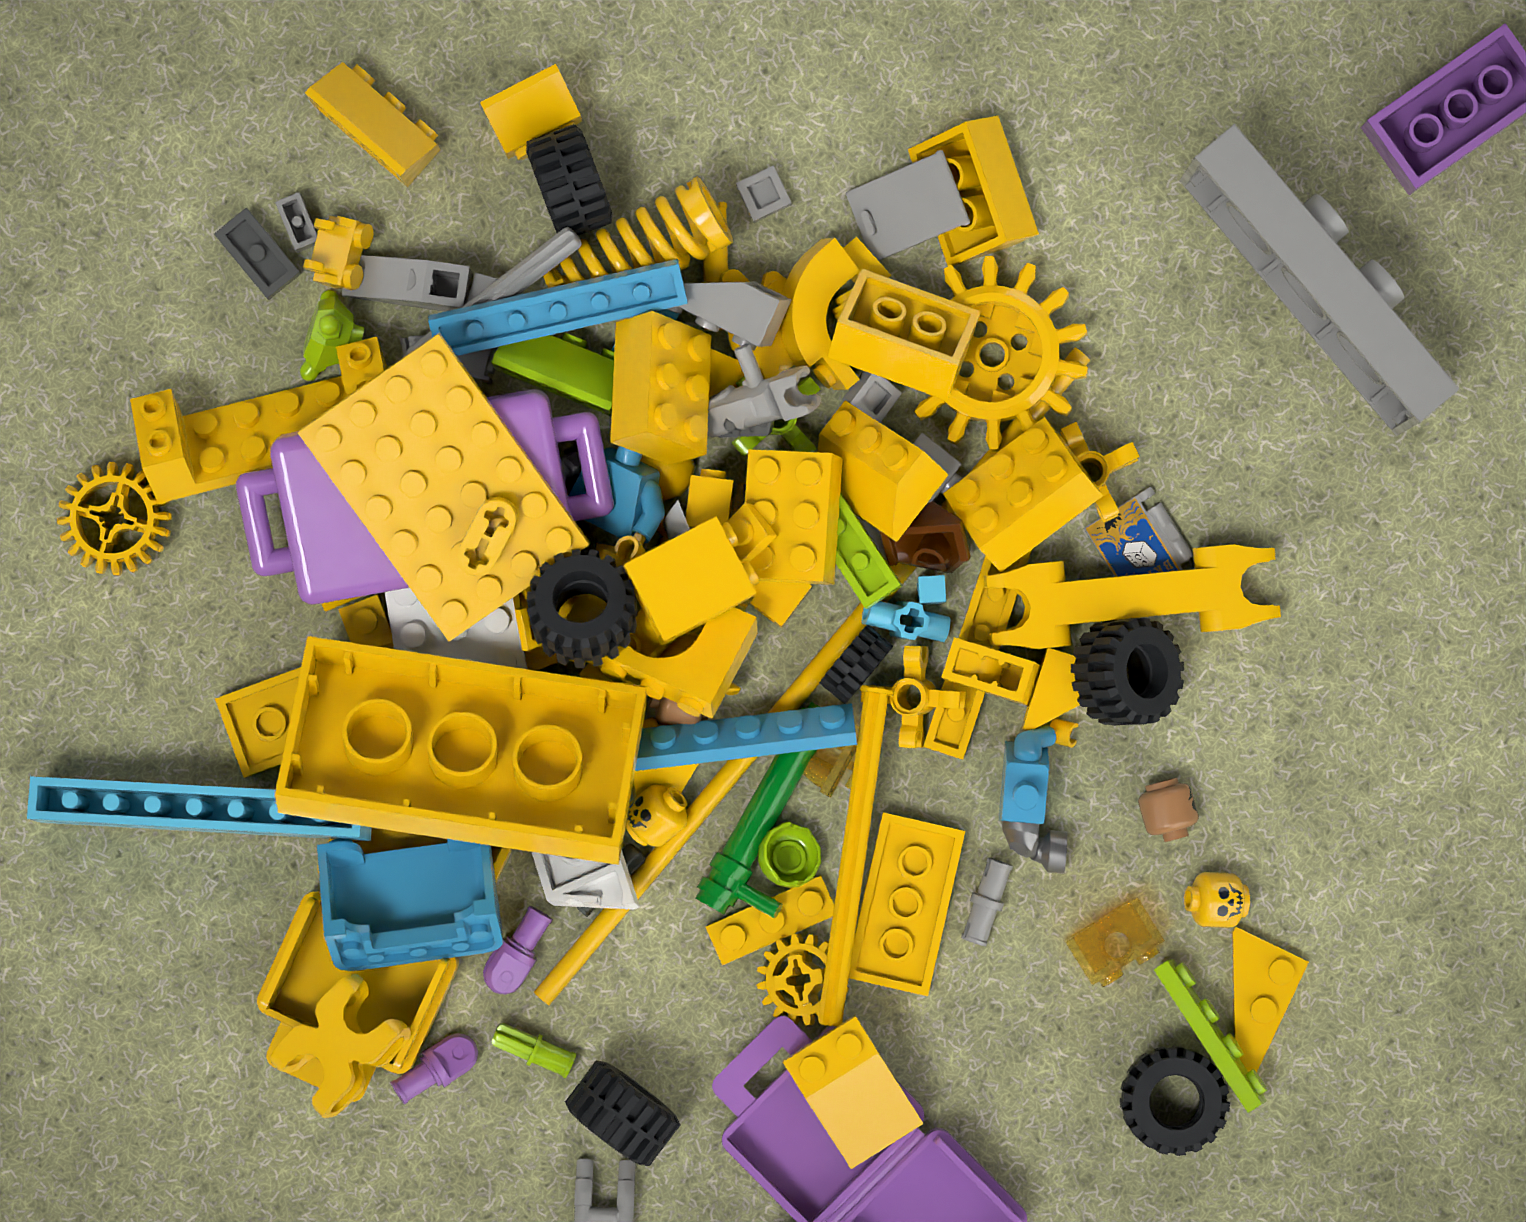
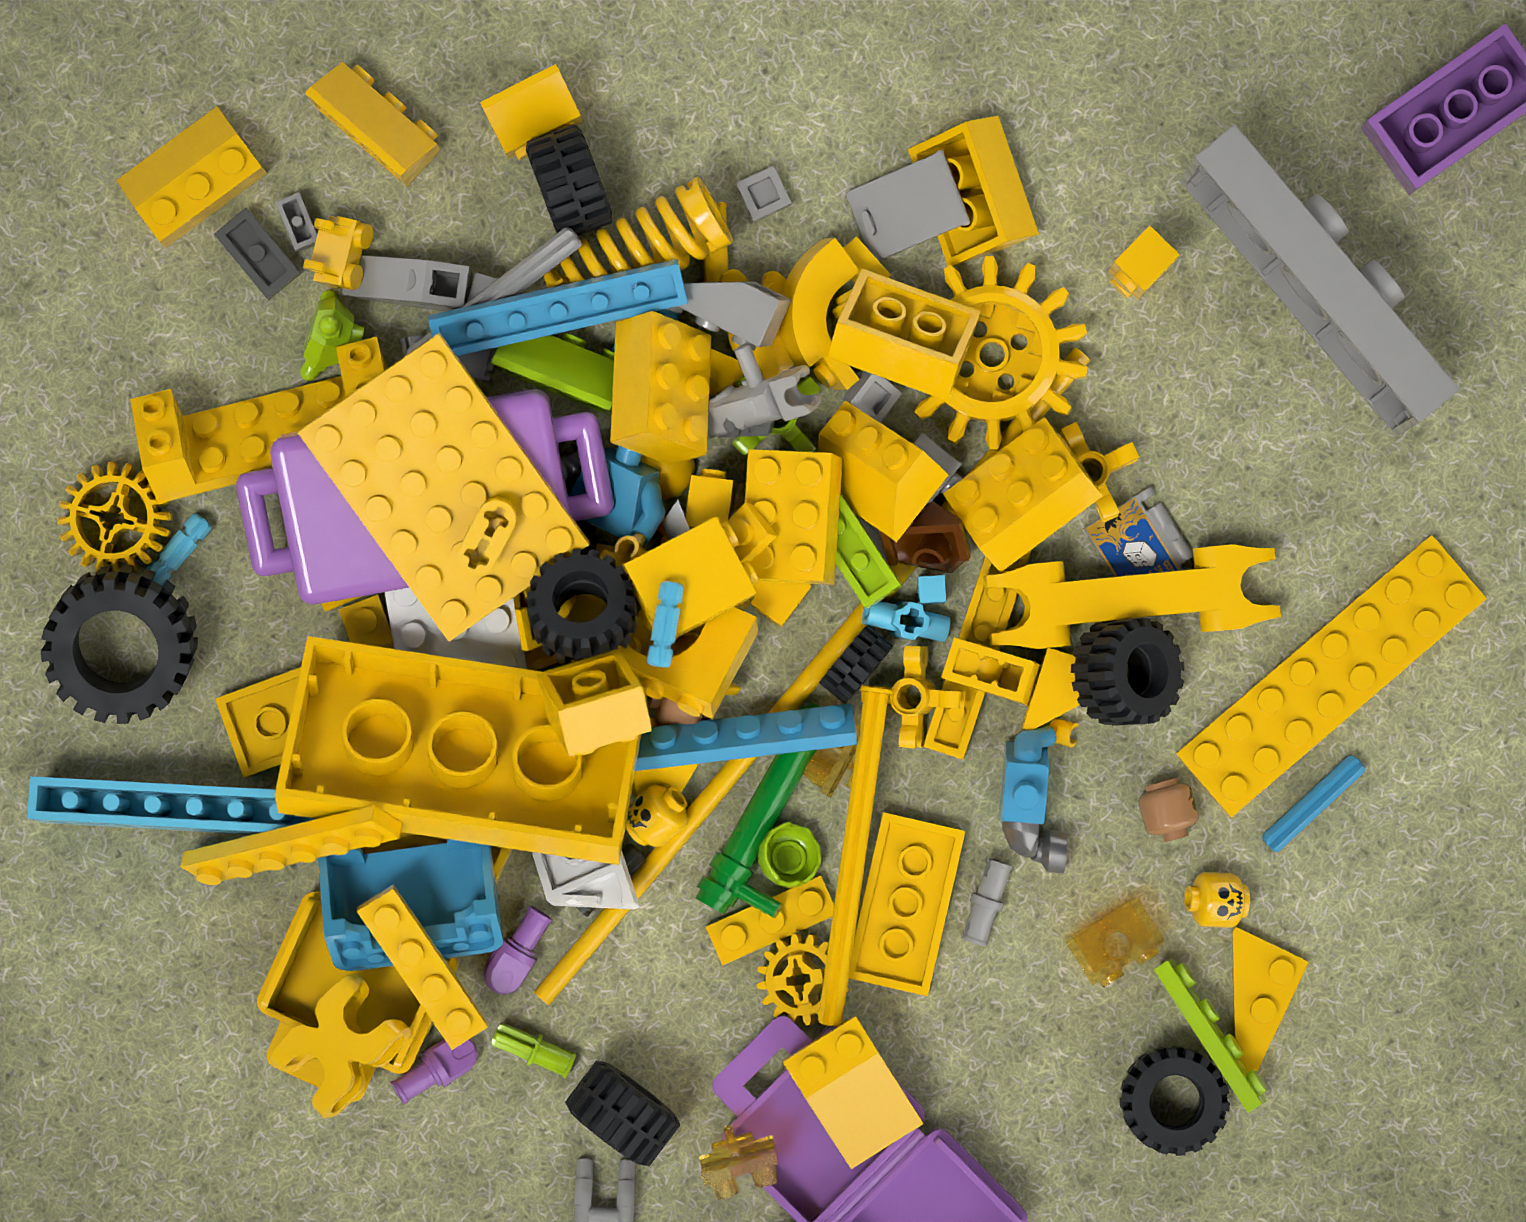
(135, 596): none -> black tyre
(179, 548): none -> medium azure axle
(191, 177): none -> yellow slope
(291, 845): none -> yellow plate
(422, 967): none -> yellow plate
(594, 702): none -> yellow brick
(665, 624): none -> medium azure axle
(738, 1157): none -> clear yellow hips
(1142, 264): none -> yellow brick
(1313, 803): none -> dark azure axle
(1330, 676): none -> yellow plate

